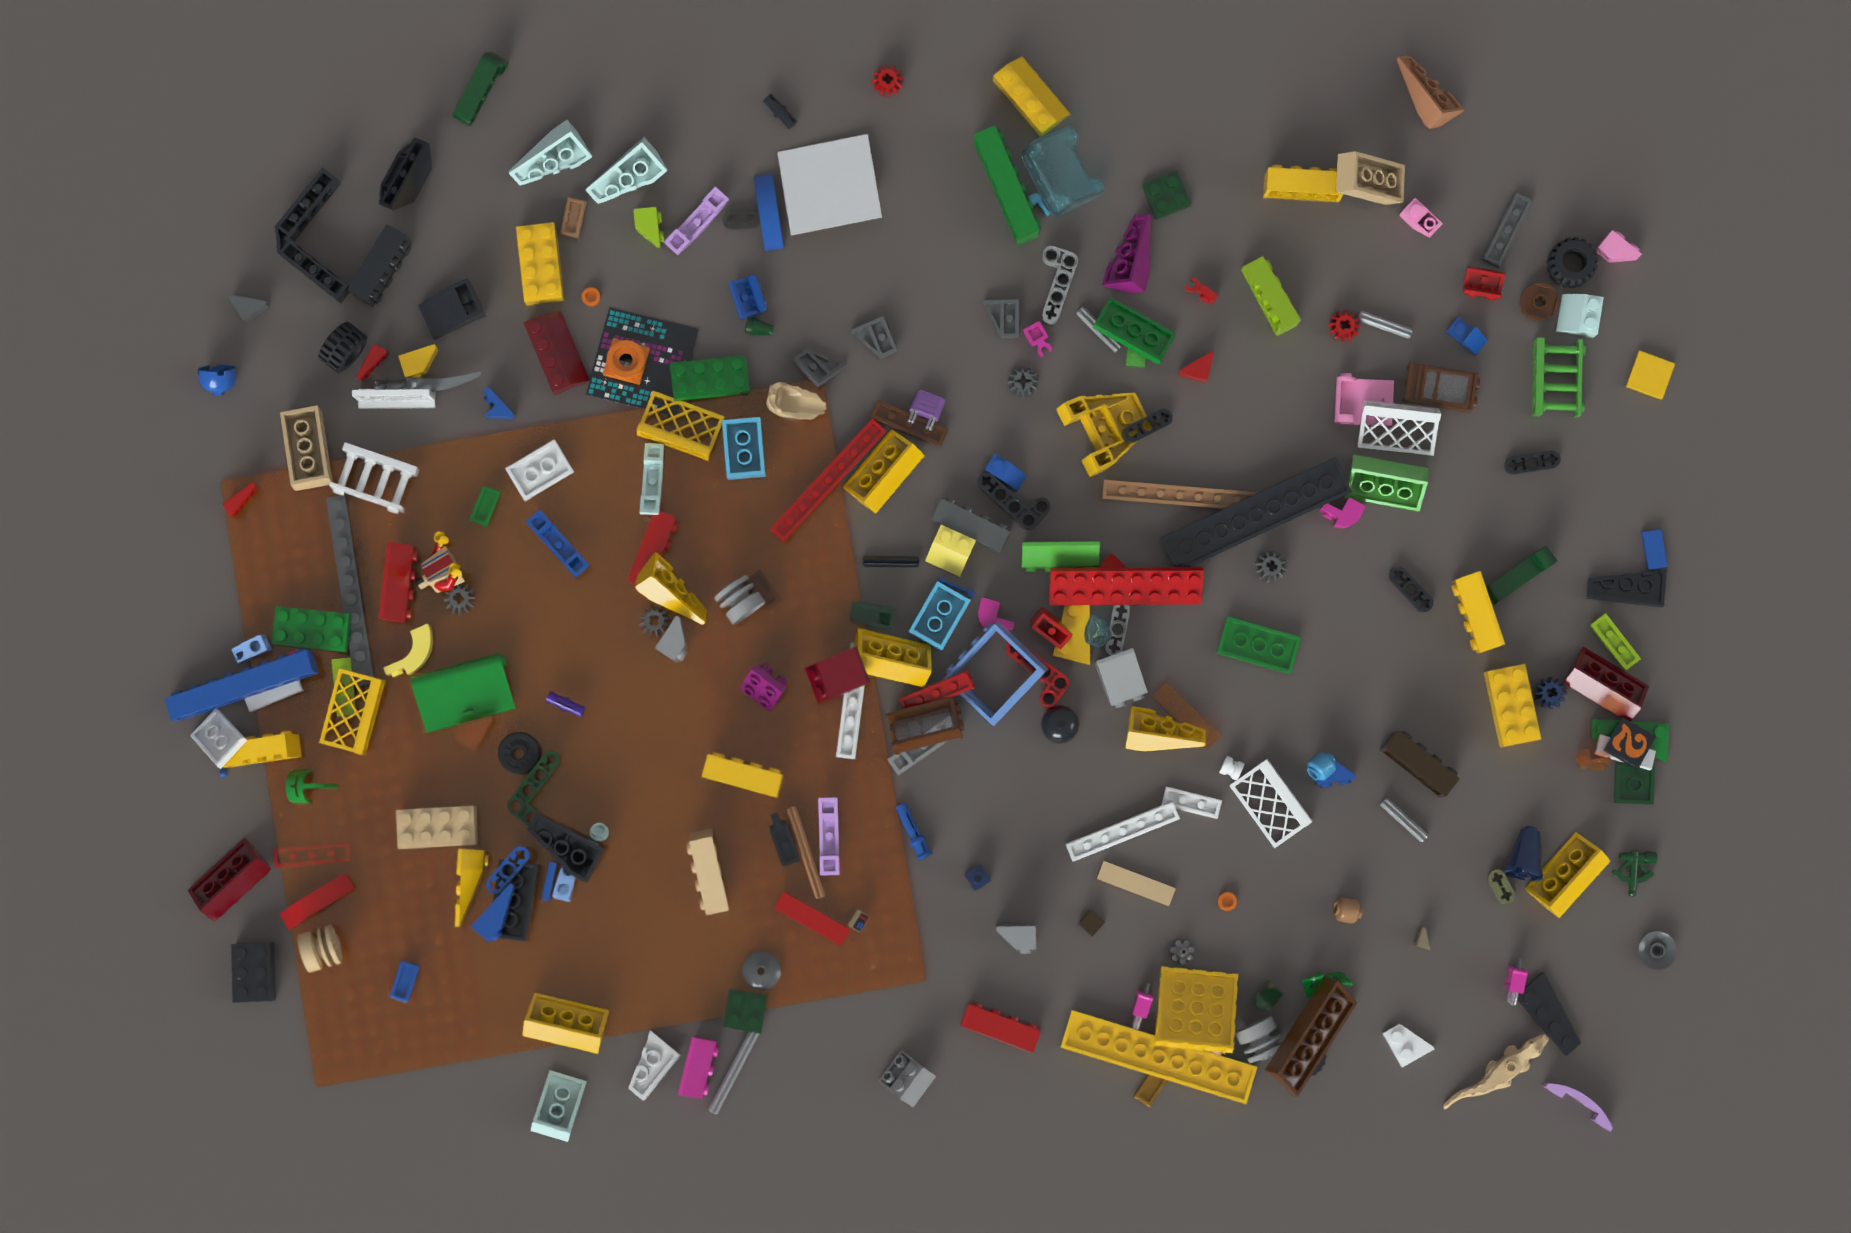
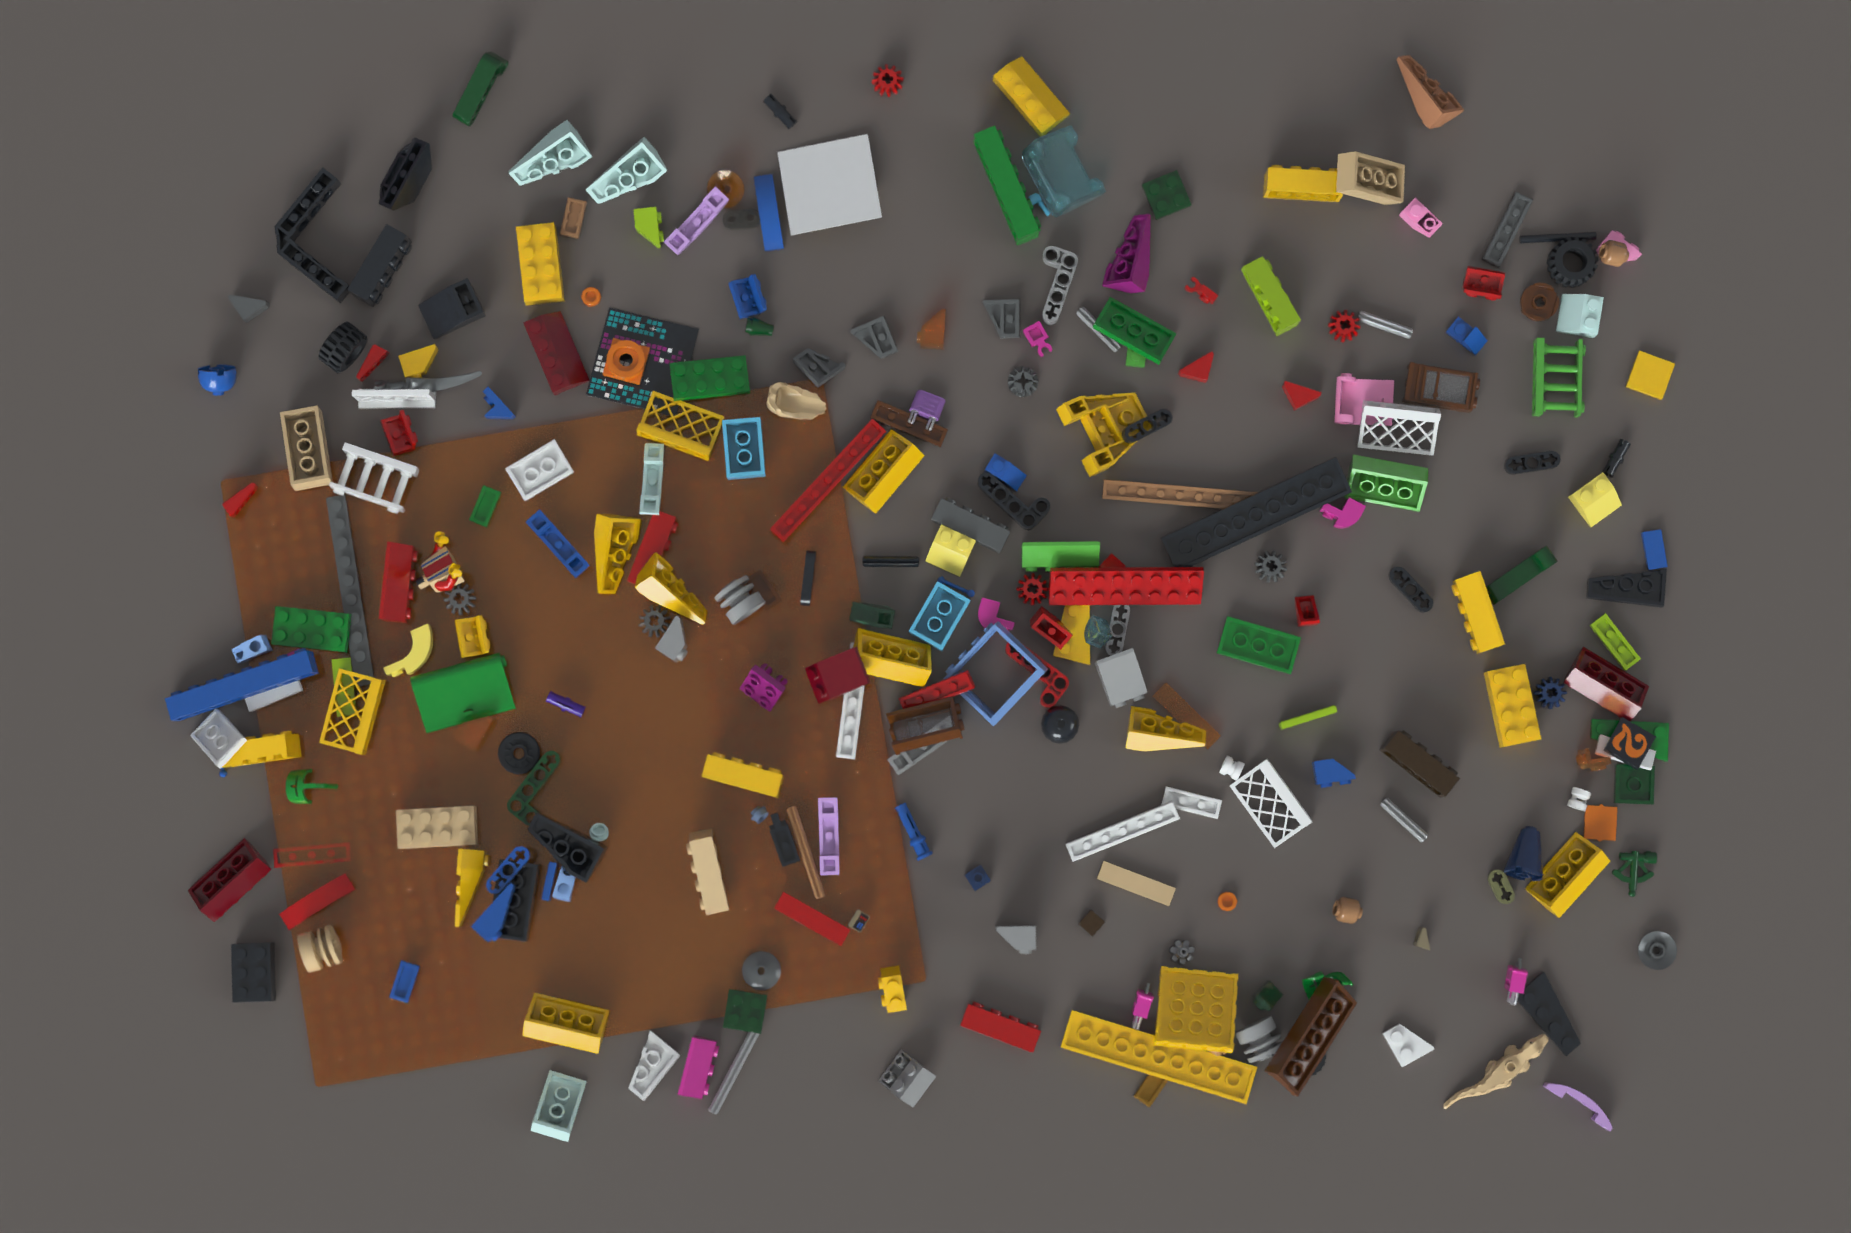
(399, 433): none -> red bracket
(472, 636): none -> yellow bracket
(613, 543): none -> yellow wedge
(730, 178): none -> clear orange dish
(759, 814): none -> sand blue plate
(808, 578): none -> black beam
(893, 989): none -> yellow brick
(933, 332): none -> clear orange slope
(1033, 582): none -> red gear
(1299, 395): none -> red slope
(1306, 611): none -> red slope
(1307, 717): none -> lime tile
(1321, 766): dark azure head -> none
(1556, 237): none -> black bar
(1579, 794): none -> white wheel
(1596, 499): none -> light yellow slope
(1600, 823): none -> orange piece
(1613, 253): none -> medium nougat head
(1616, 458): none -> black pin

